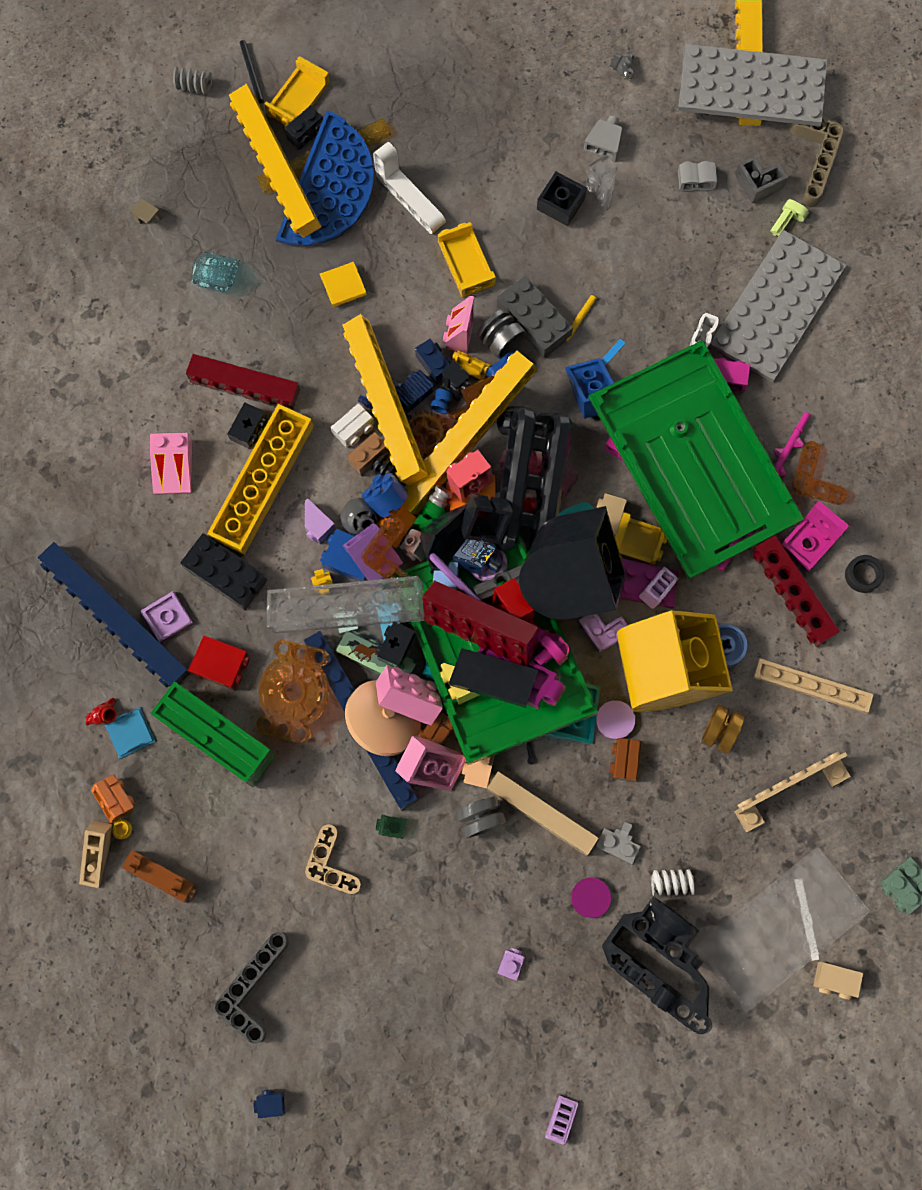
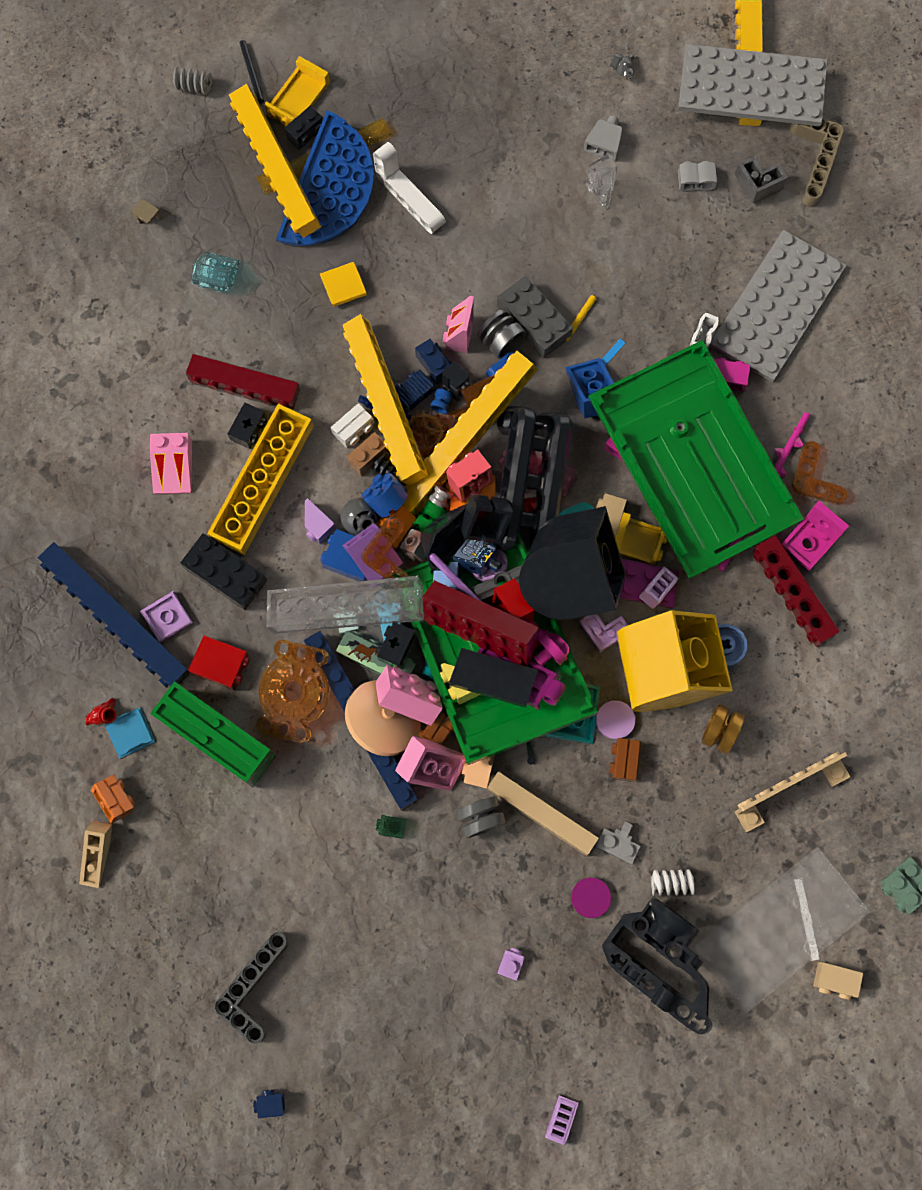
(122, 829): yellow plate -> none
(160, 876): dark orange brick -> none
(321, 578): yellow gear -> none
(322, 863): tan beam -> none
(466, 259): yellow panel -> none
(471, 365): yellow hinge -> none
(561, 198): black brick -> none
(790, 210): yellowish green piece -> none
(813, 686): tan plate -> none
(874, 563): black tyre -> none

